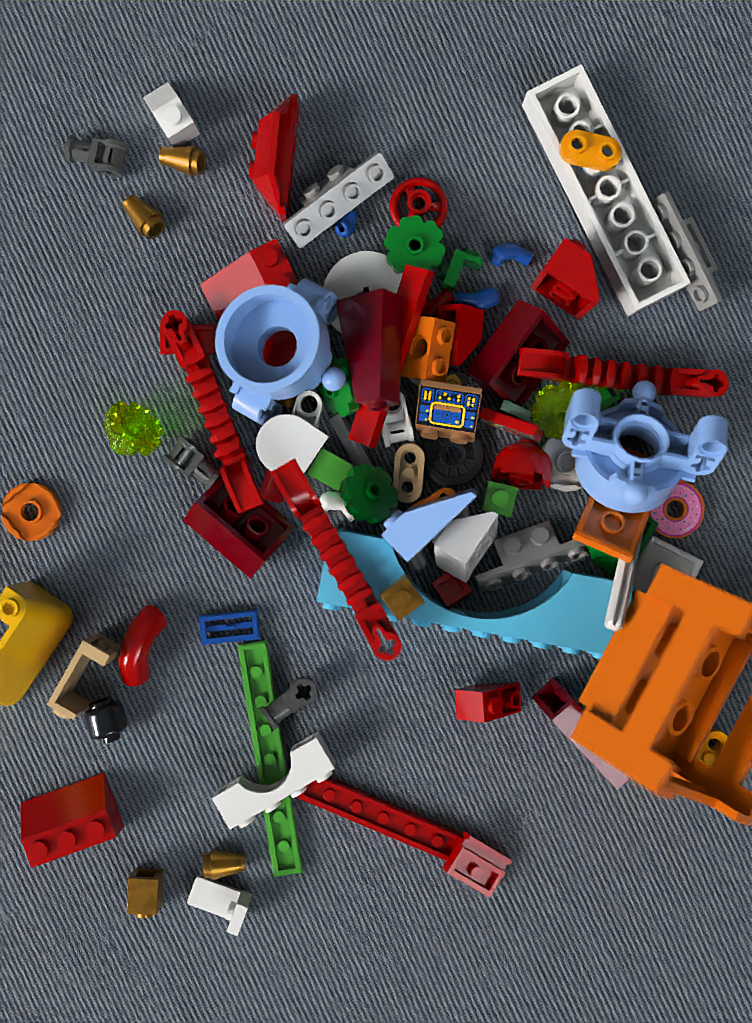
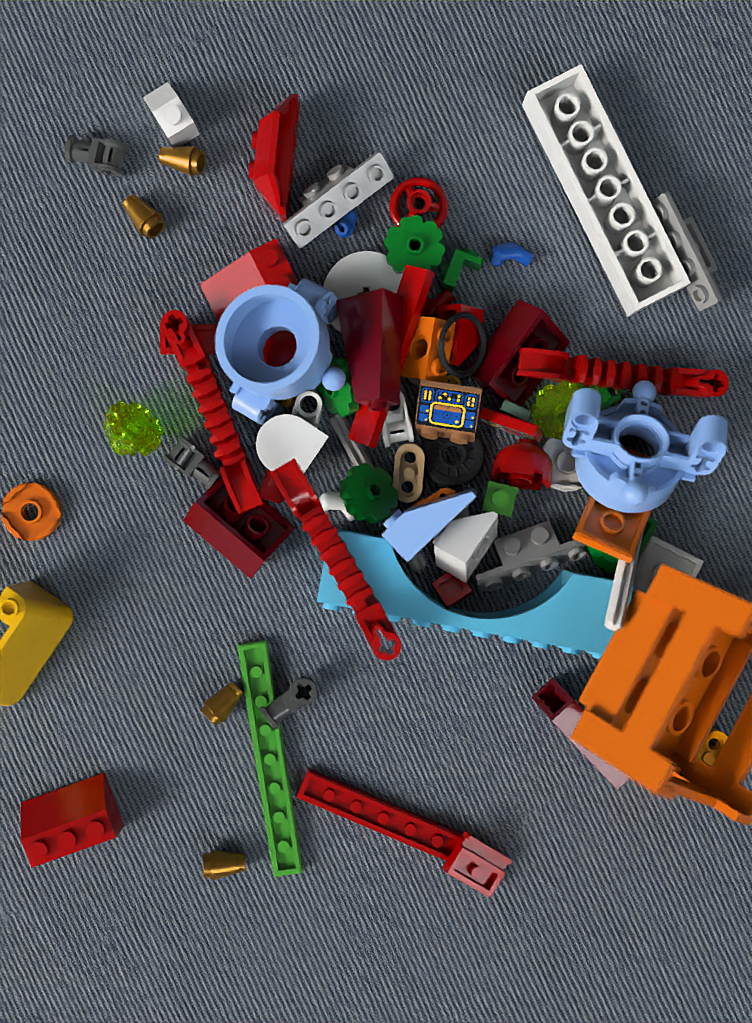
(65, 701): tan panel -> none
(105, 720): black head -> none
(137, 643): red cylinder -> none
(145, 892): pearl gold brick -> none
(220, 900): white bracket -> none
(221, 704): none -> pearl gold cone
(243, 799): white arch -> none
(255, 623): blue tile -> none
(329, 469): bright green brick -> none
(401, 597): pearl gold brick -> none
(462, 315): none -> black tyre
(481, 299): blue arm -> none
(487, 701): red slope -> none
(569, 279): red slope -> none
(591, 153): light orange plate -> none
(690, 516): tile -> none

